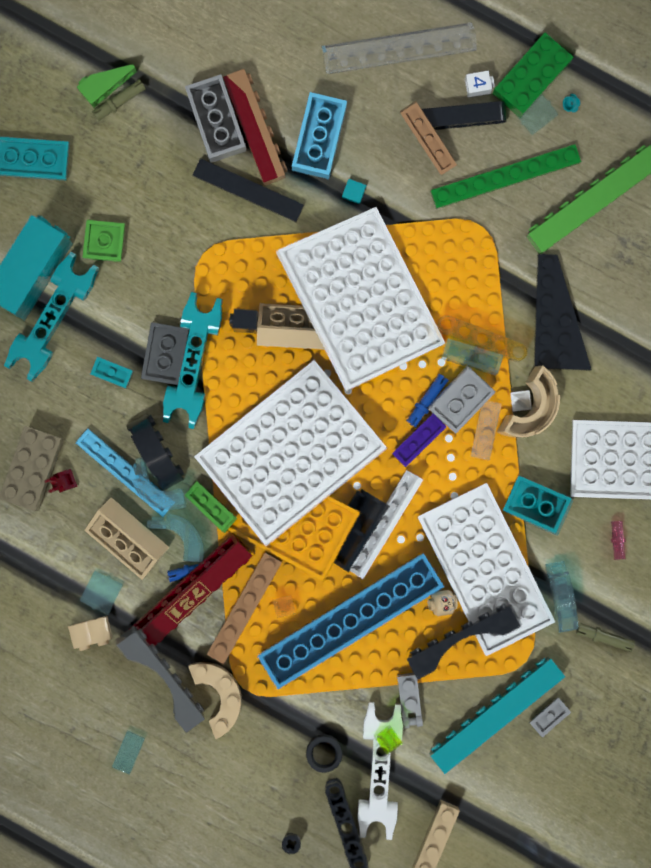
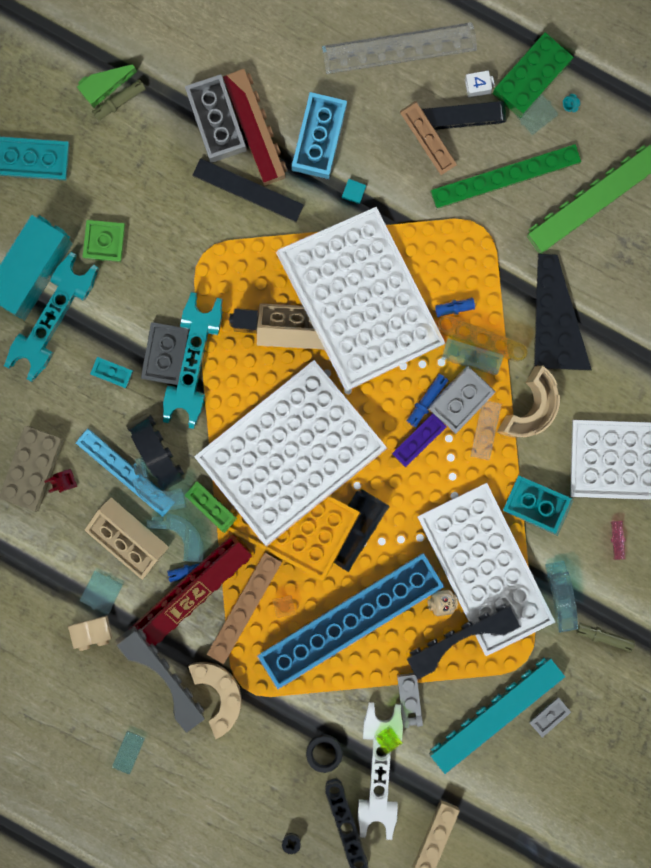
(398, 502): white plate -> none
(455, 307): none -> blue pin
(520, 401): white tile -> none

